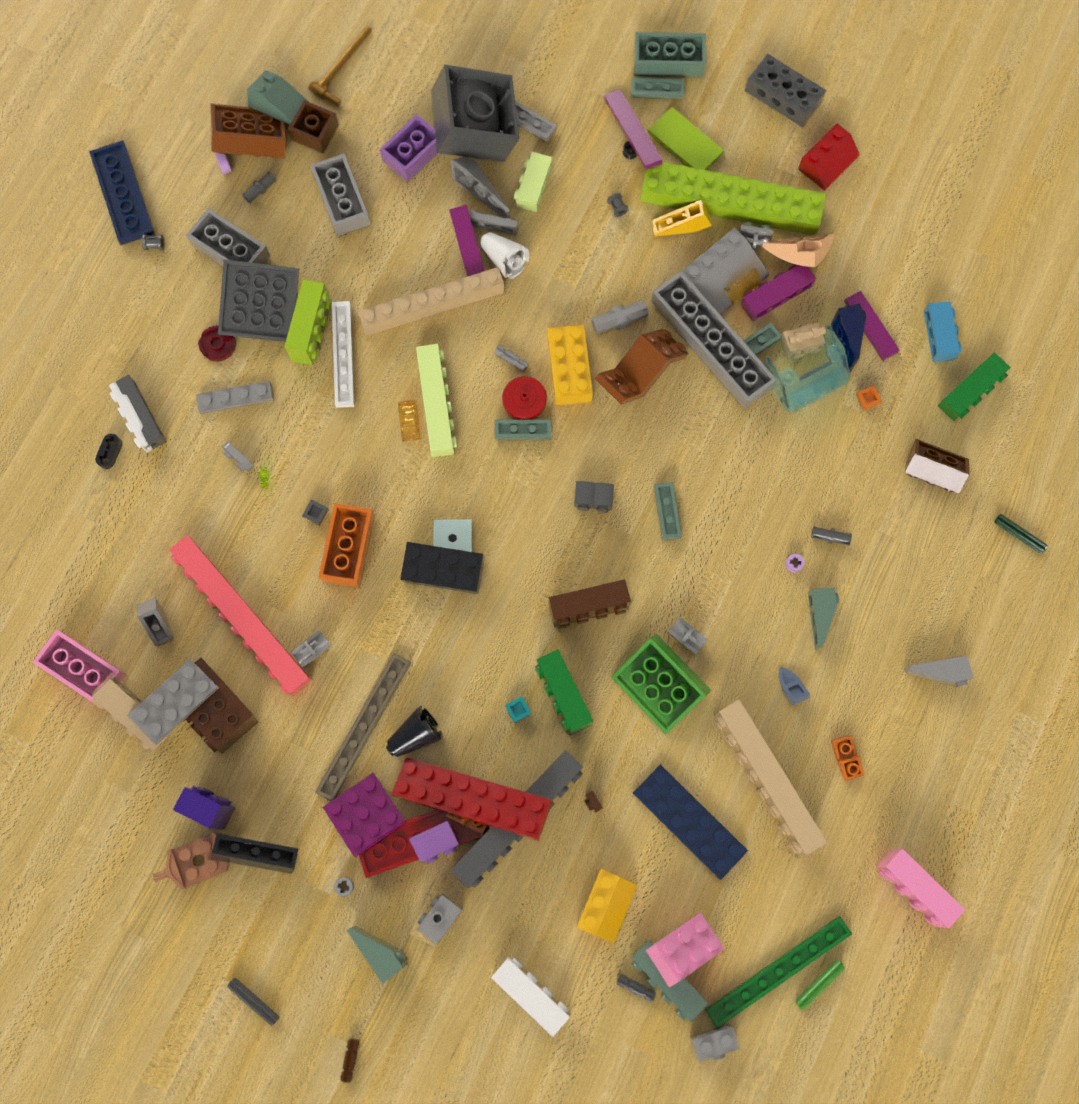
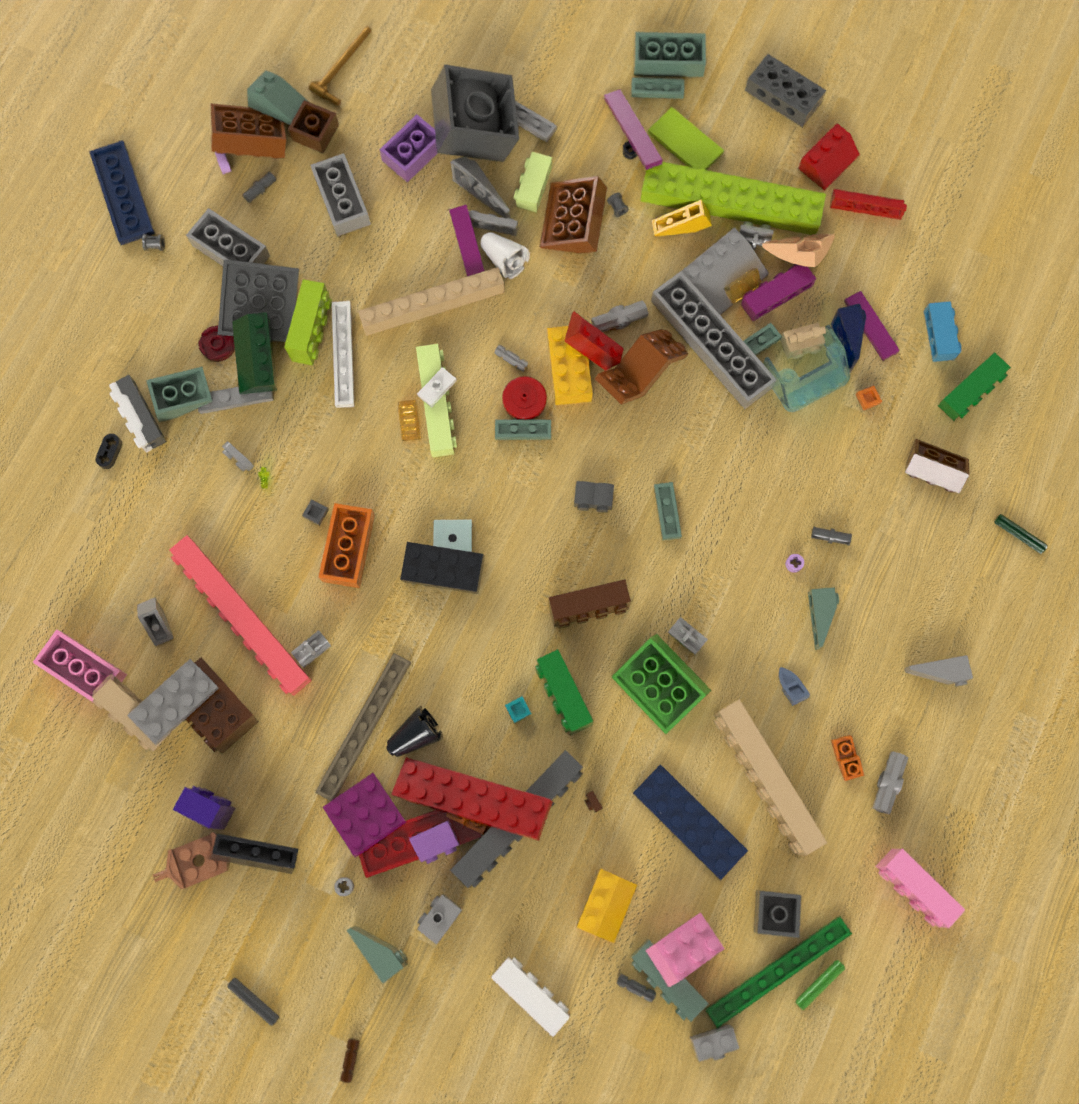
(179, 393): none -> sand green slope
(254, 354): none -> dark green slope
(436, 387): none -> white plate
(574, 215): none -> dark orange slope
(593, 342): none -> red slope
(777, 914): none -> dark grey brick
(867, 204): none -> red fence
(890, 782): none -> light grey piece

